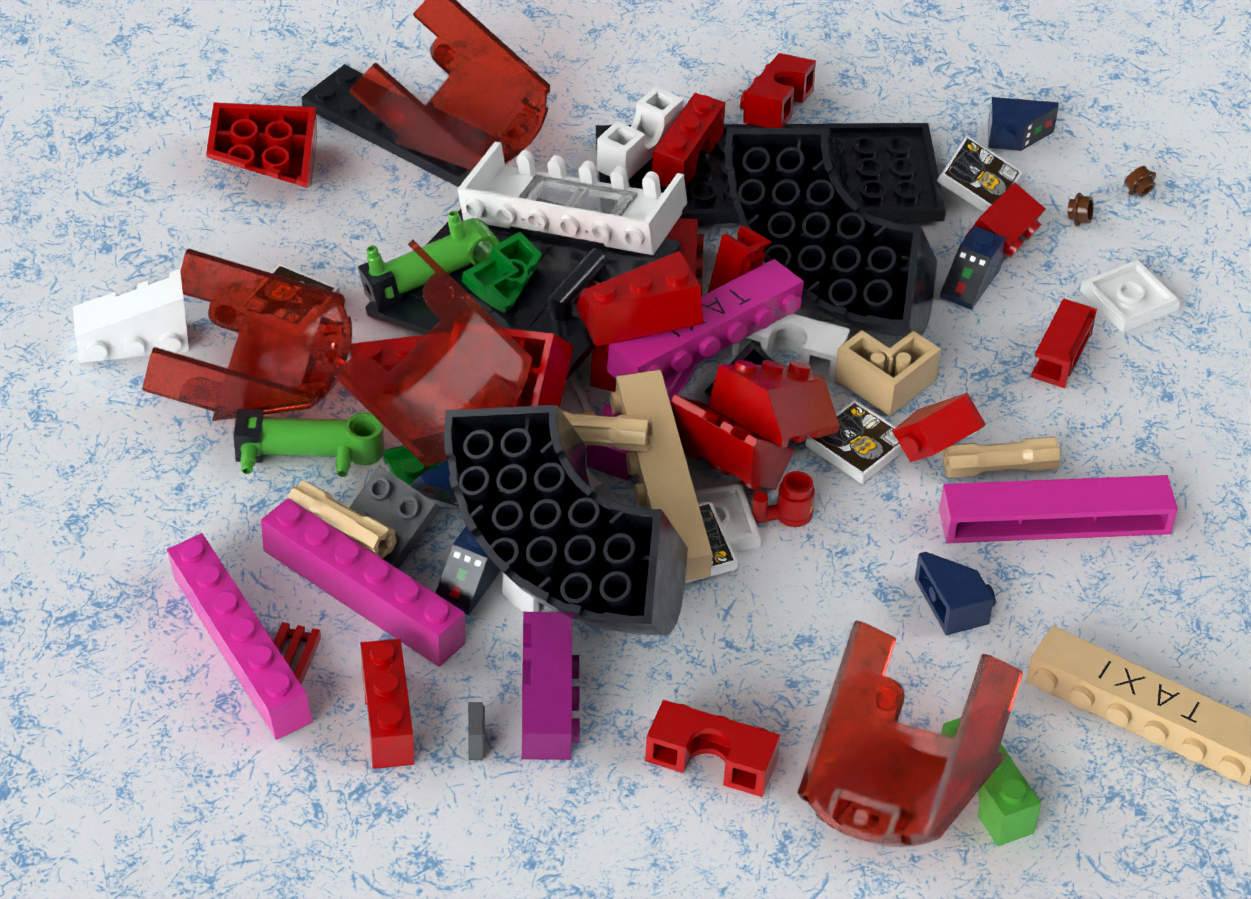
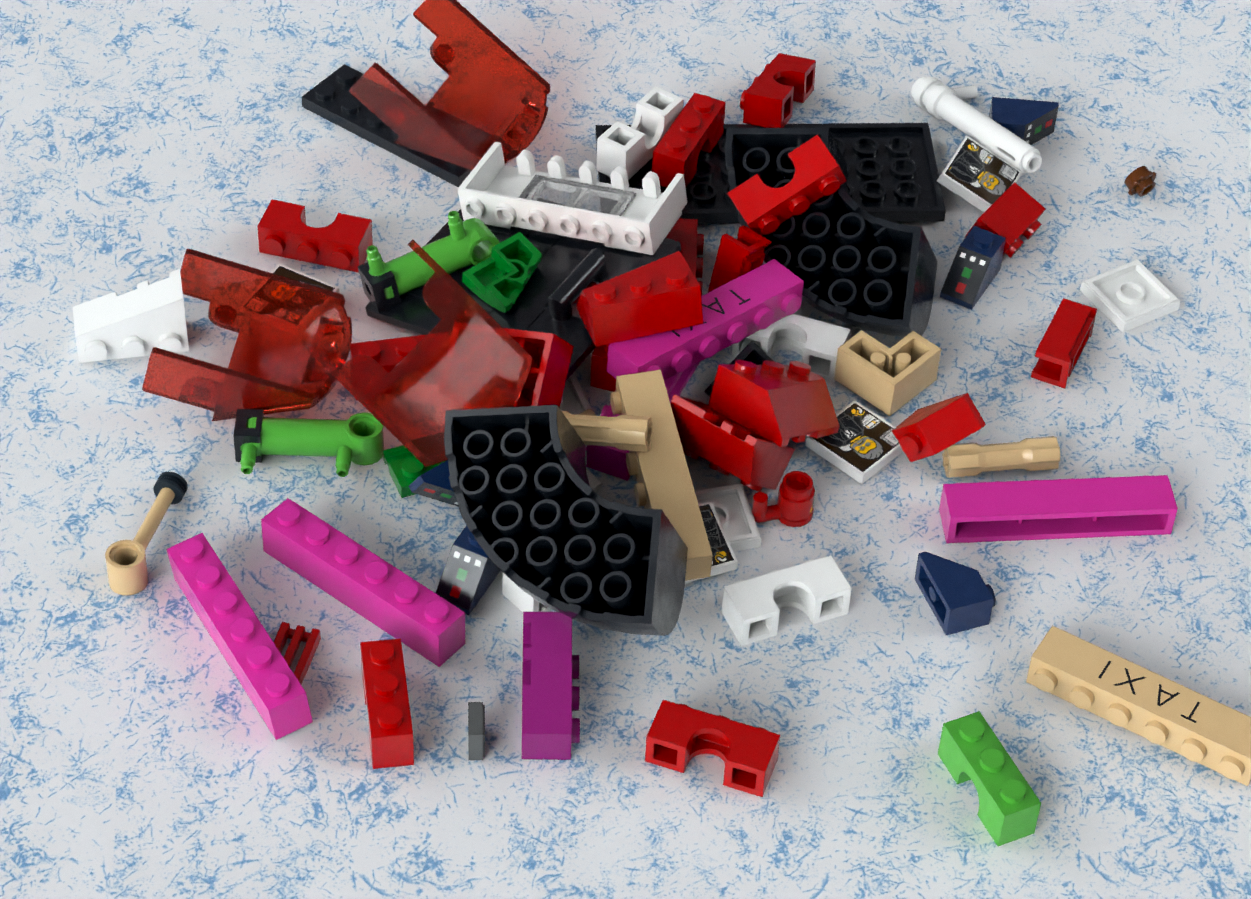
(127, 558): none -> tan piece
(265, 139): red wedge -> none
(338, 245): none -> red arch
(362, 529): tan axle -> none
(398, 507): dark grey plate -> none
(813, 587): none -> white arch
(814, 177): none -> red arch
(891, 778): clear red windscreen -> none
(949, 105): none -> white cylinder
(1081, 209): reddish brown plate -> none

